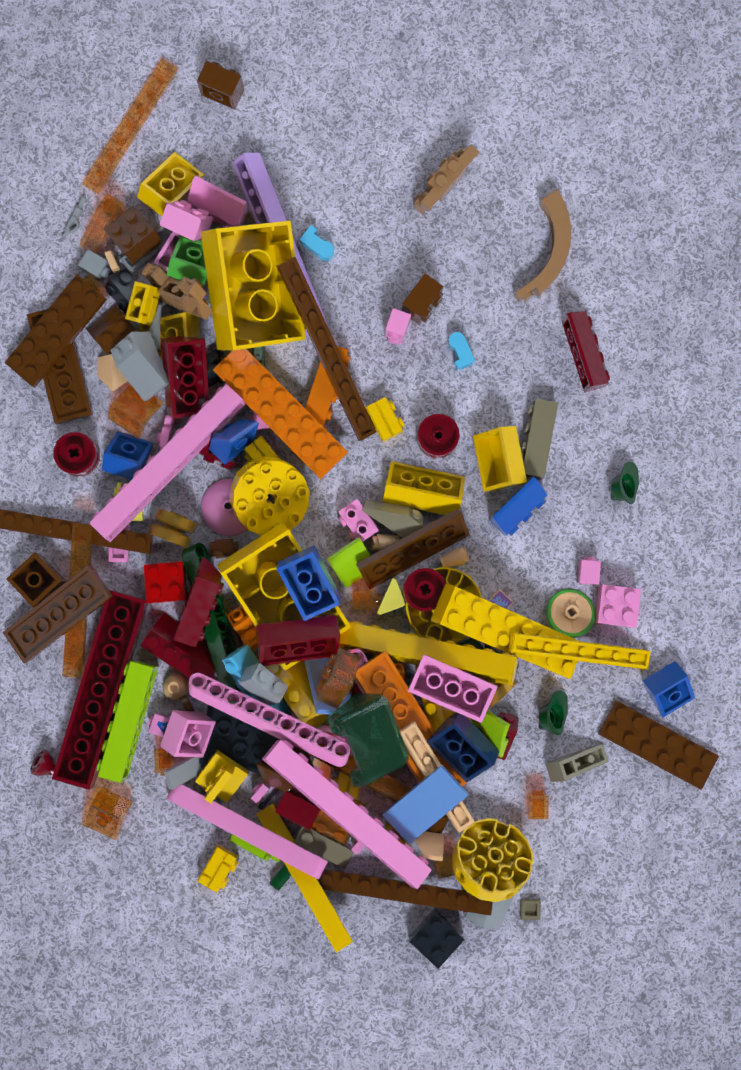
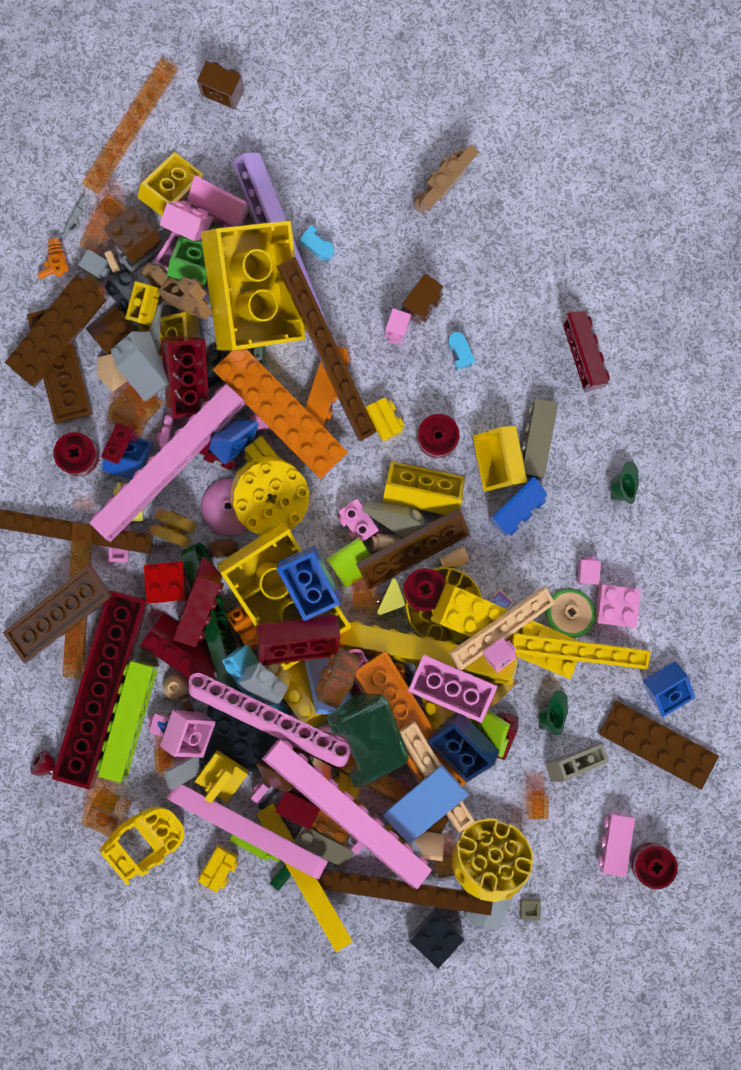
(35, 579): reddish brown brick -> none
(56, 260): none -> orange piece
(118, 442): none -> dark red bracket
(158, 828): none -> yellow slope
(500, 654): none -> bright pink brick
(502, 627): none -> light nougat tile
(560, 224): medium nougat arch -> none
(616, 844): none -> bright pink brick
(643, 861): none -> dark red wheel

